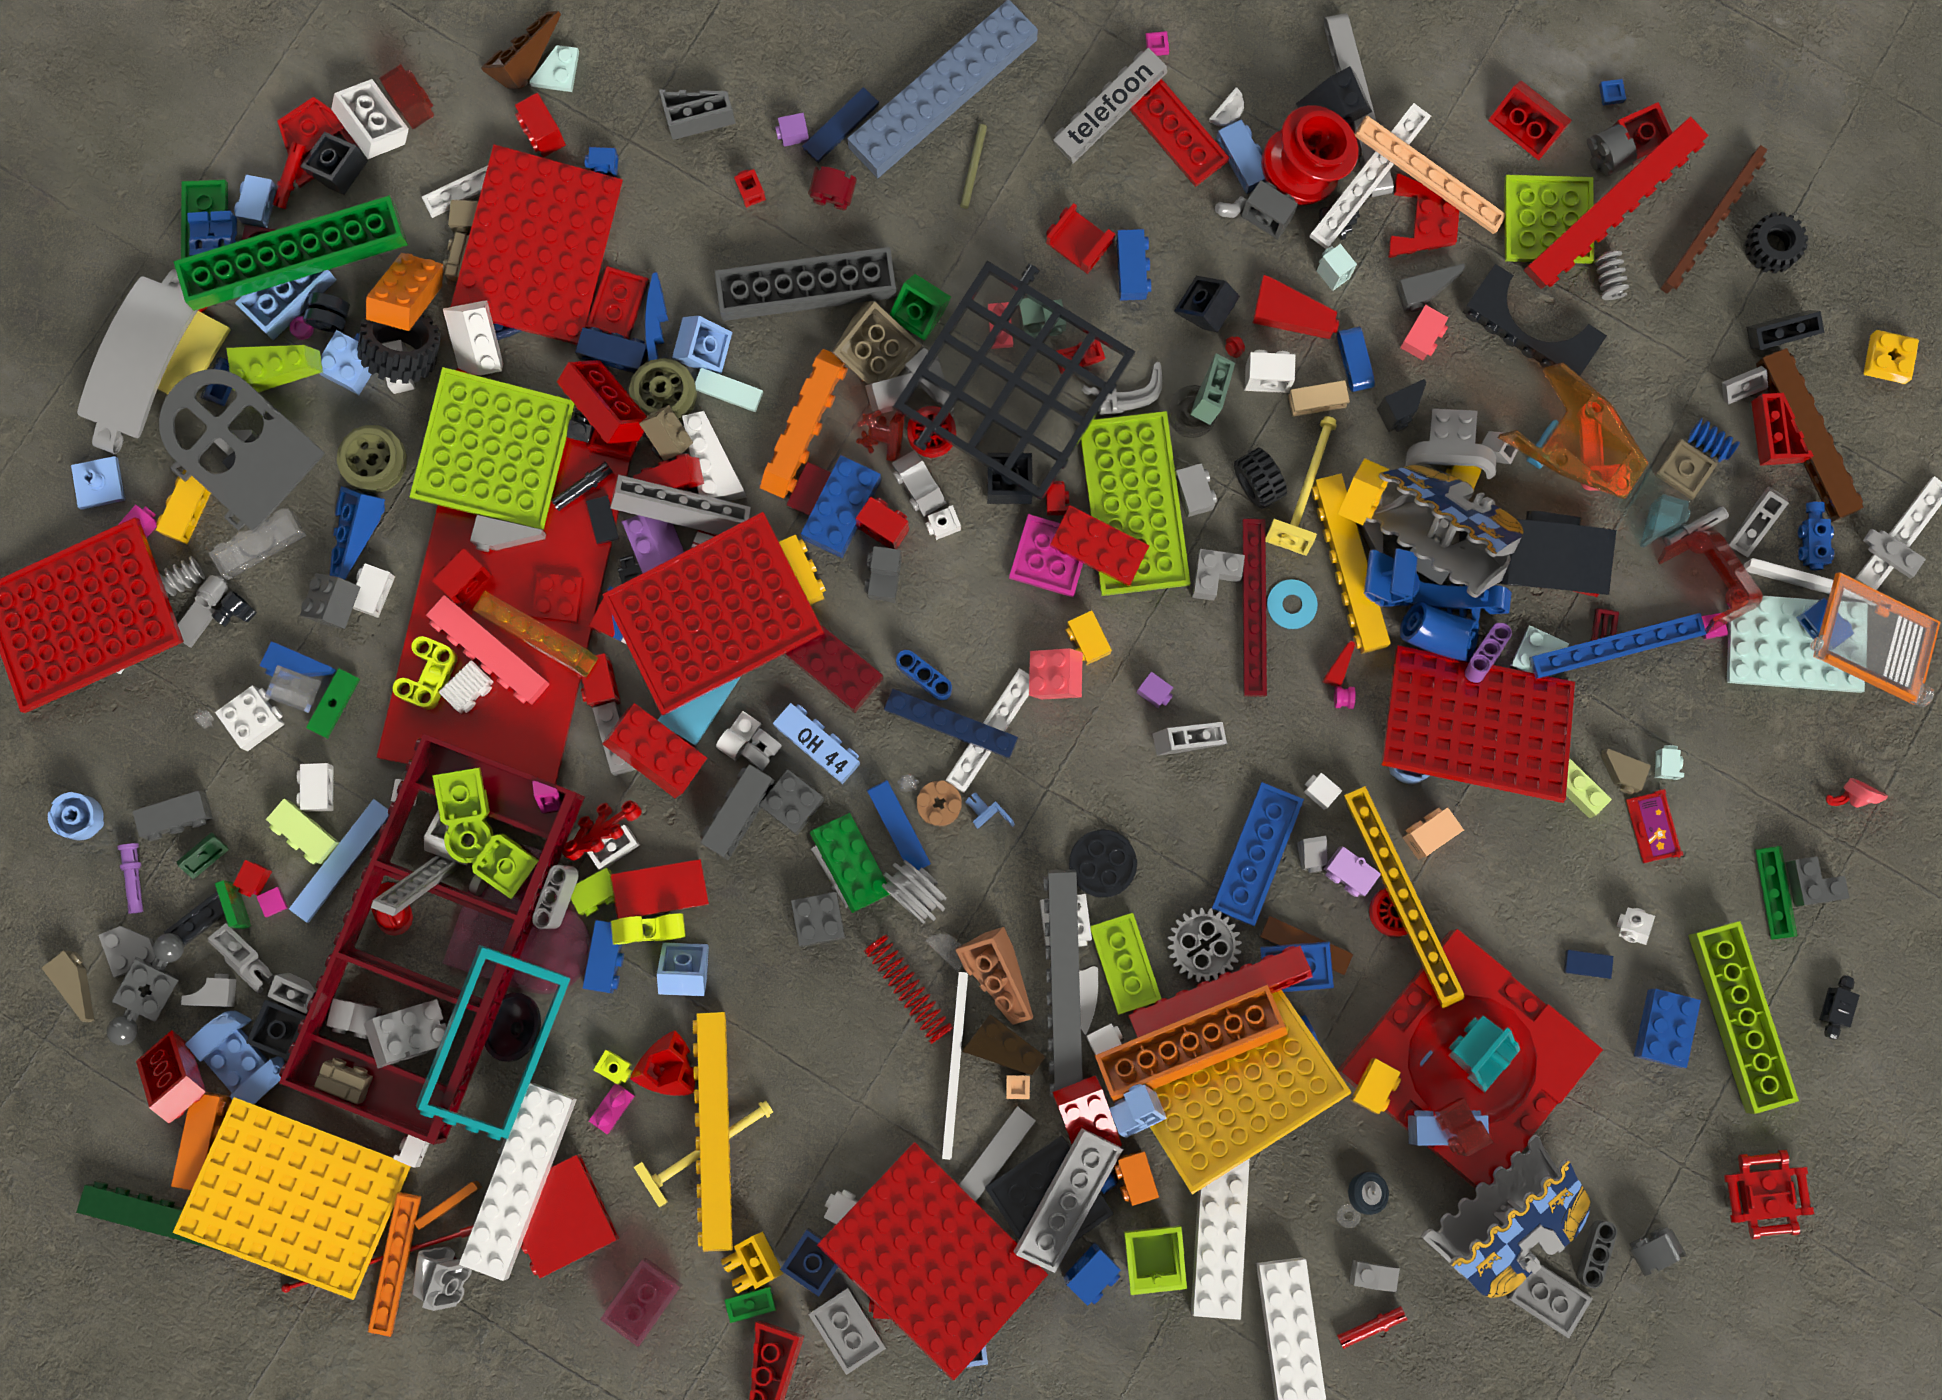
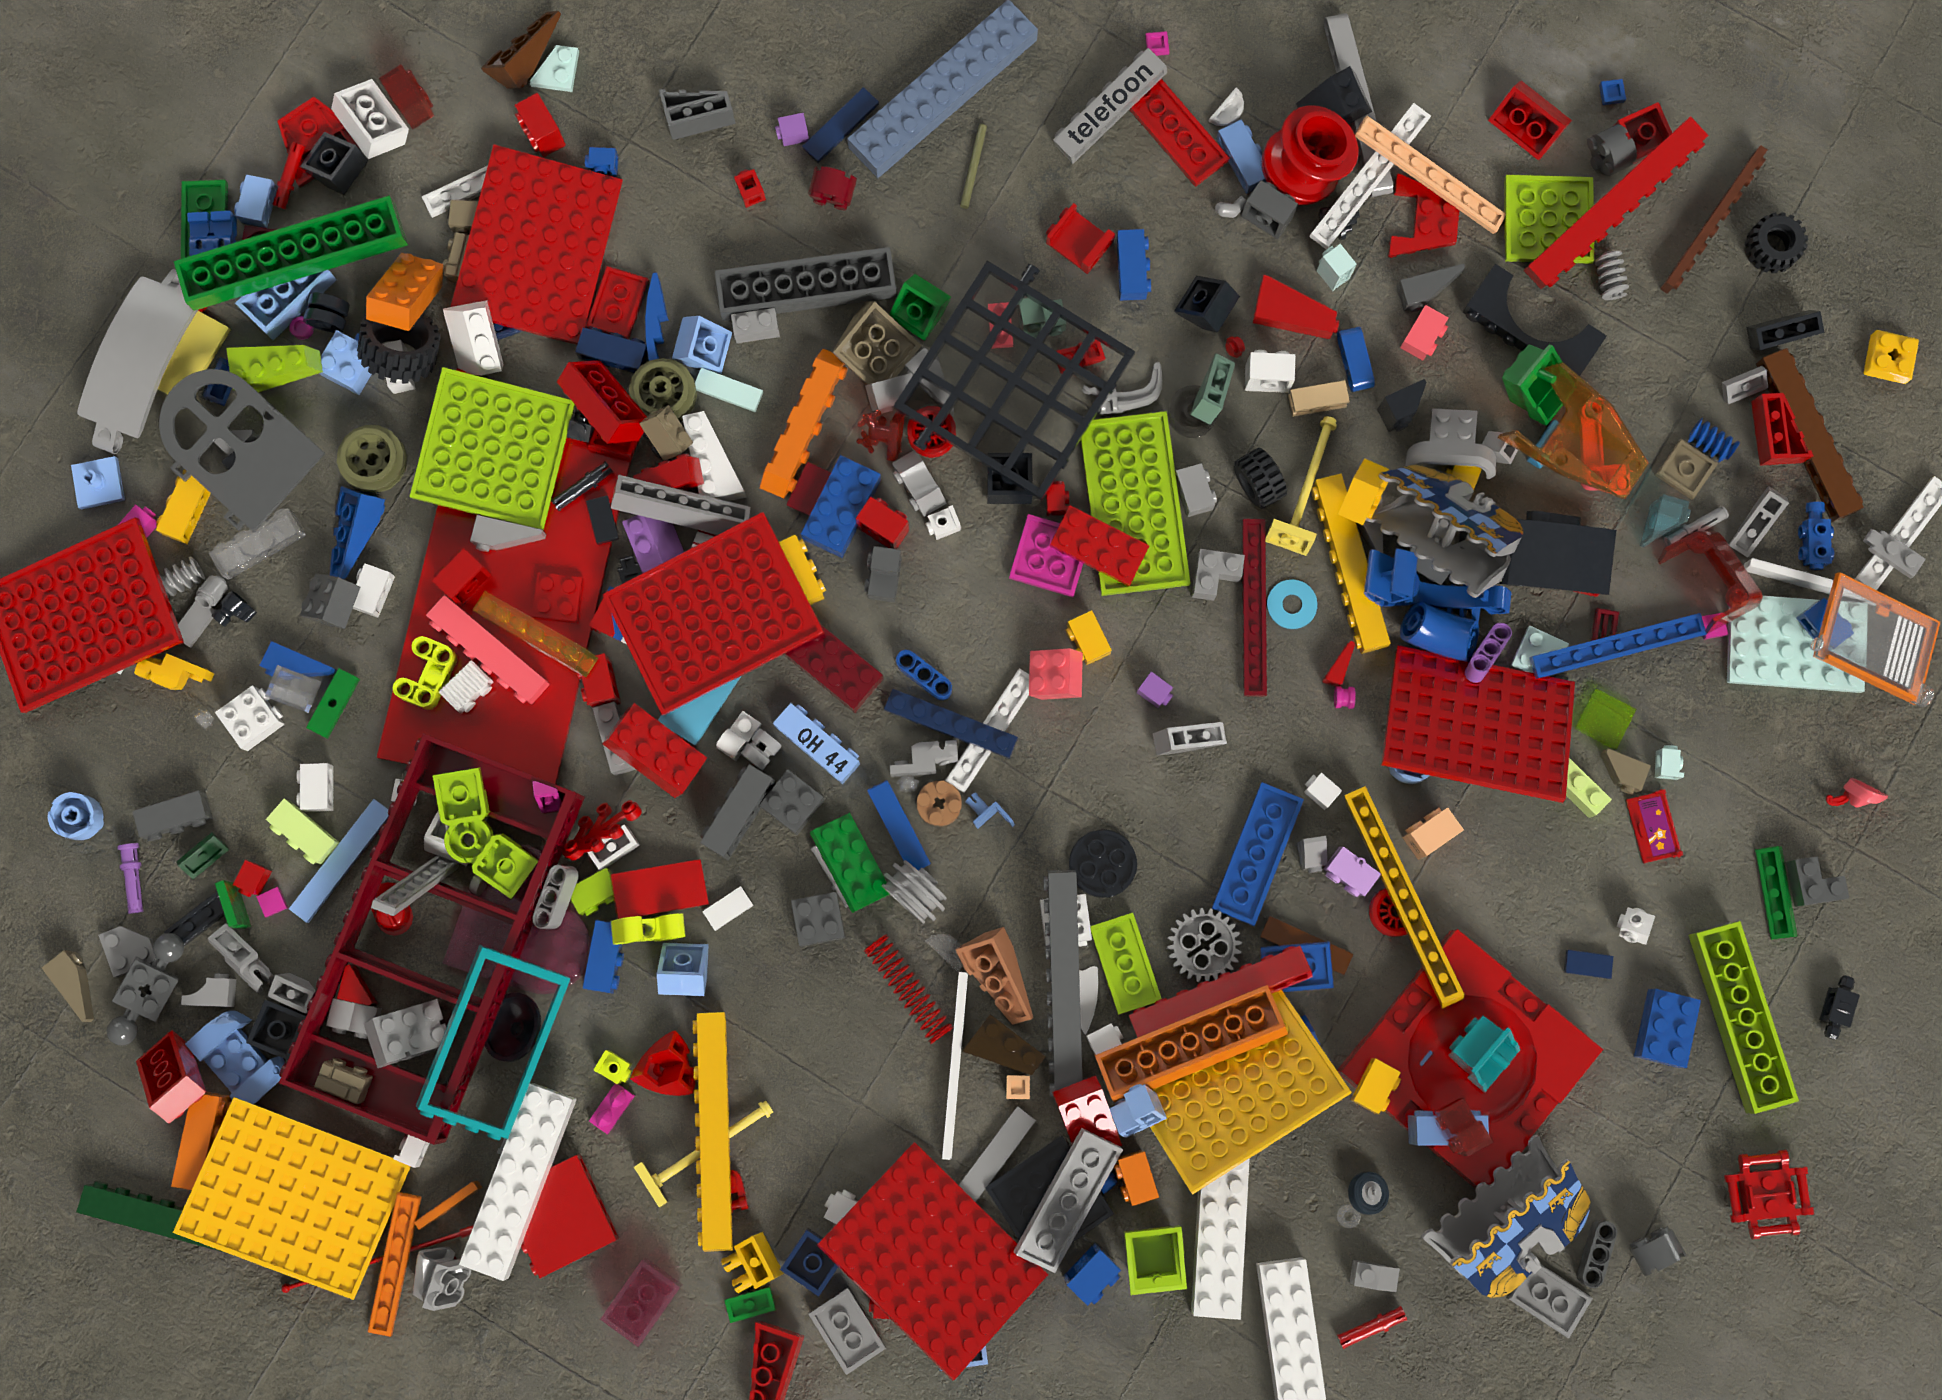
(171, 672): none -> yellow plate
(354, 987): none -> red slope
(727, 908): none -> white tile
(738, 1186): none -> red plate
(755, 325): none -> light grey brick
(925, 757): none -> light grey plate
(1531, 385): none -> green piece
(1605, 719): none -> clear neon green tile

